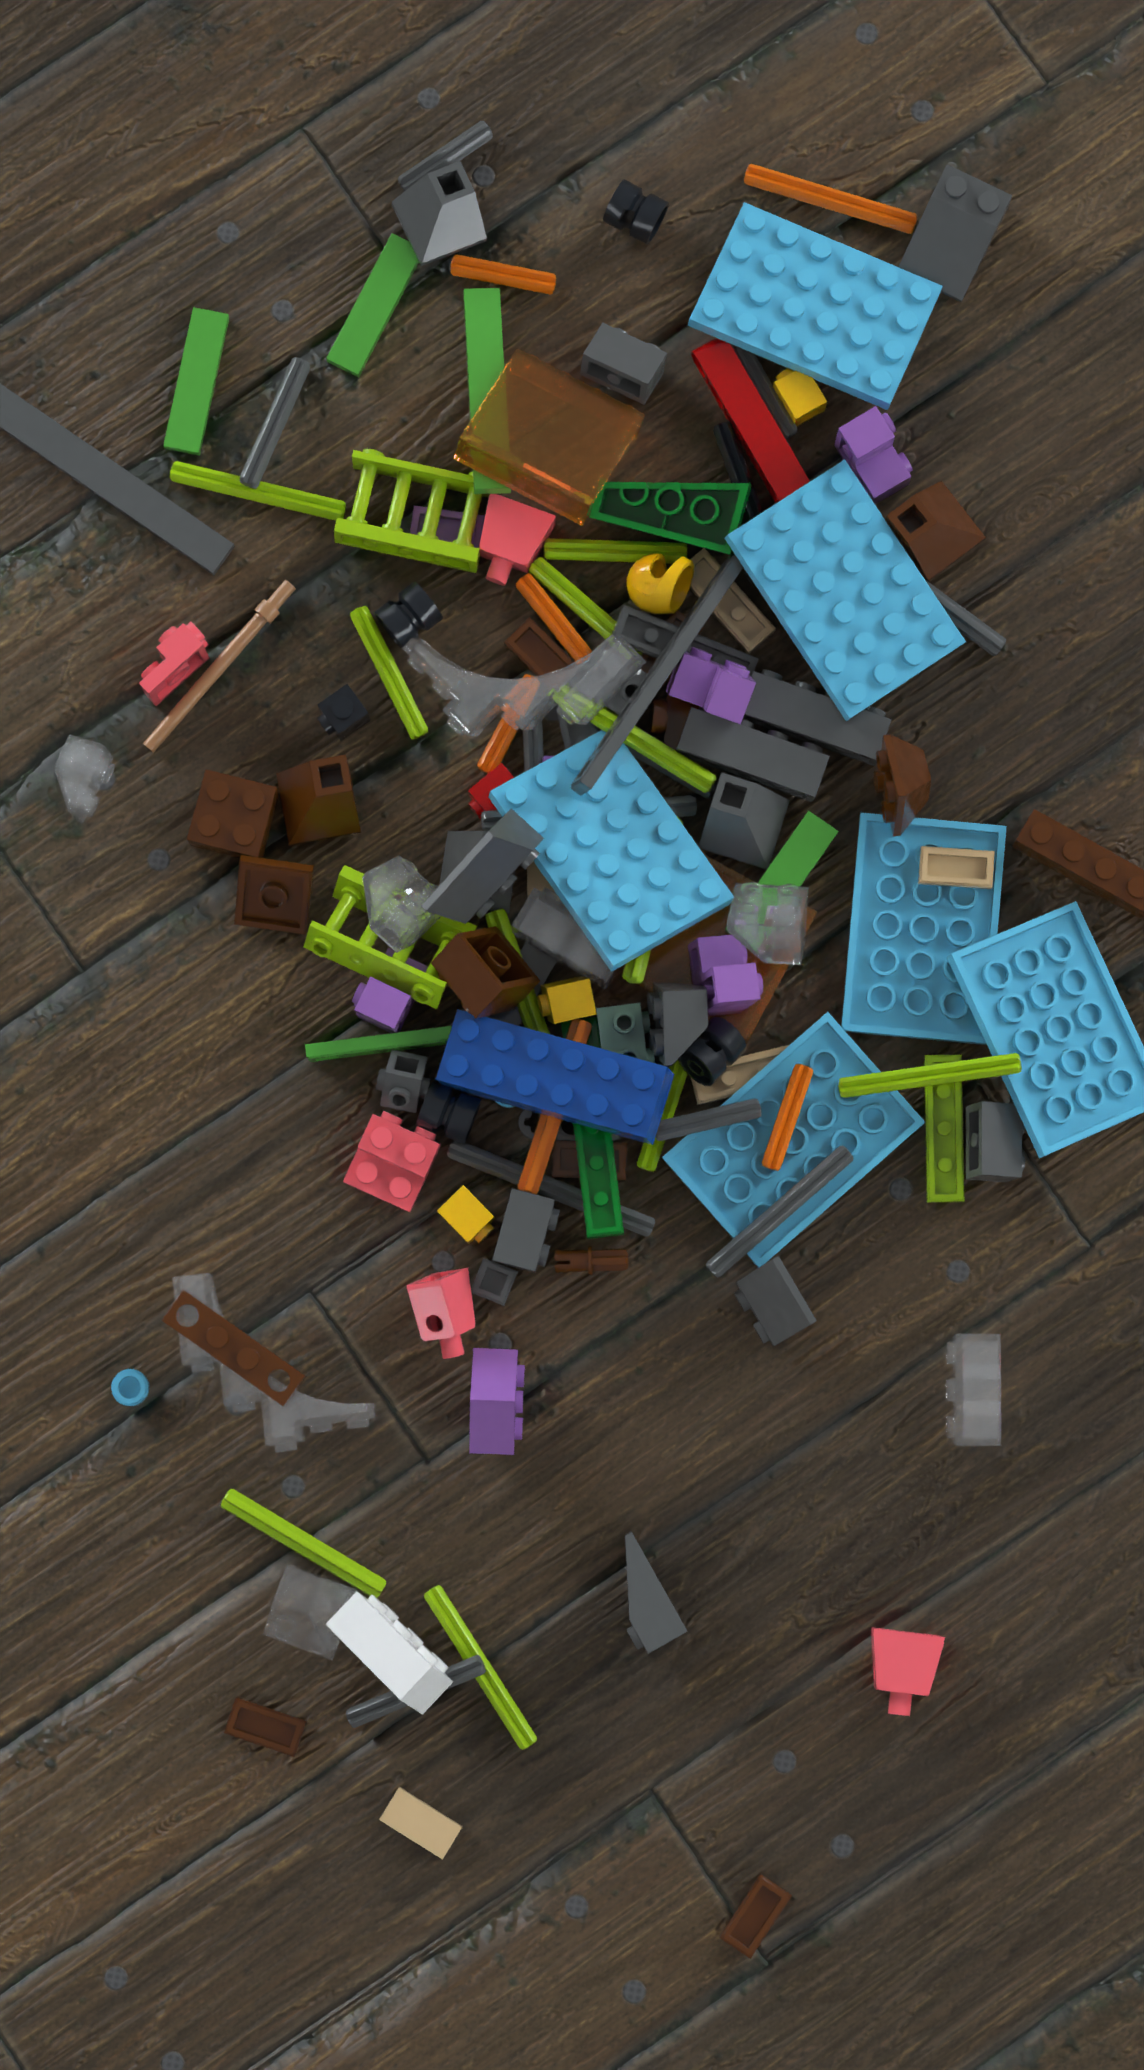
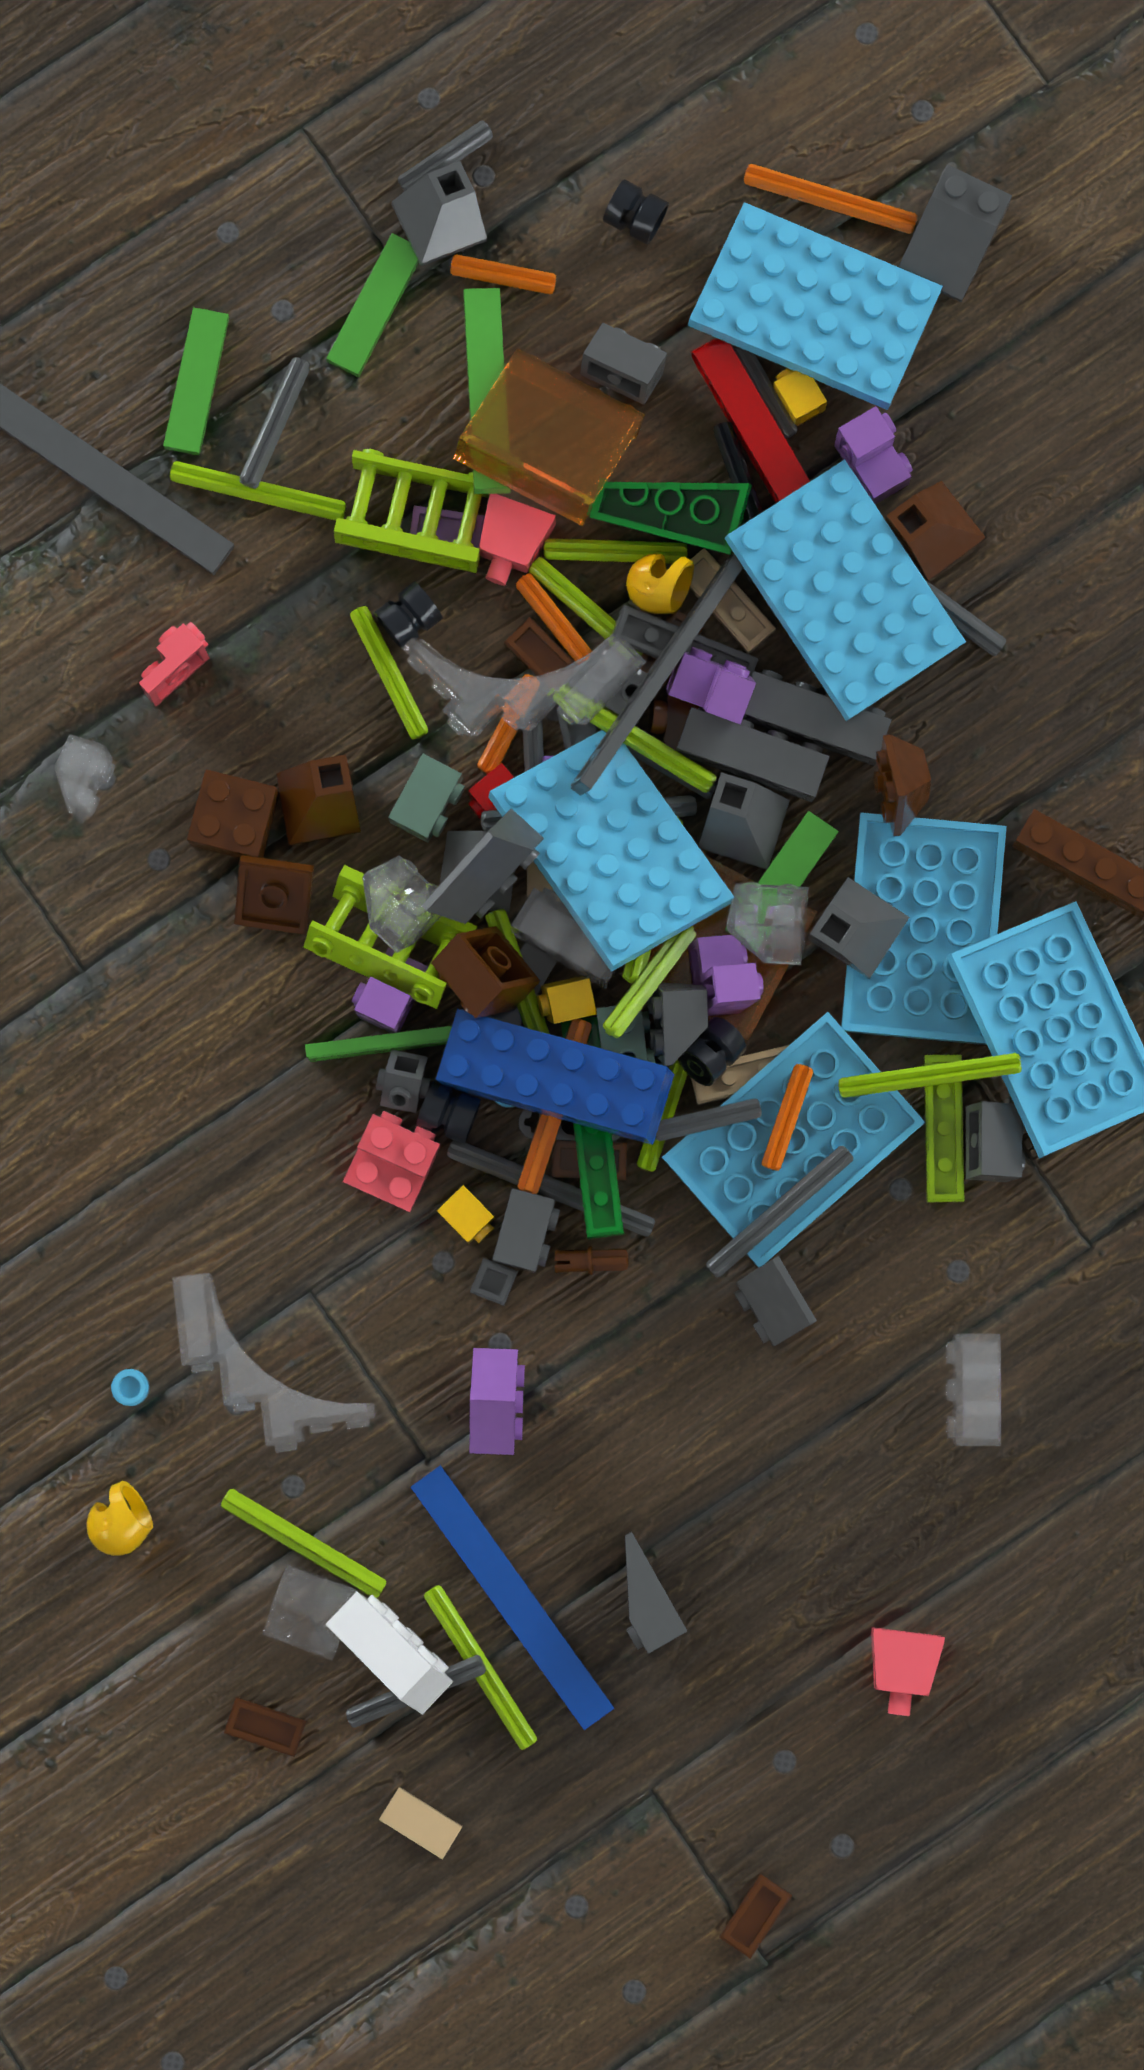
(117, 1528): none -> yellow helmet
(234, 1348): reddish brown piece -> none
(265, 612): medium nougat bar -> none
(342, 713): black brick -> none
(427, 799): none -> sand green brick
(443, 1309): coral torso -> none
(512, 1597): none -> blue tile
(647, 982): none -> lime axle
(858, 927): none -> dark grey slope
(956, 867): tan tile -> none

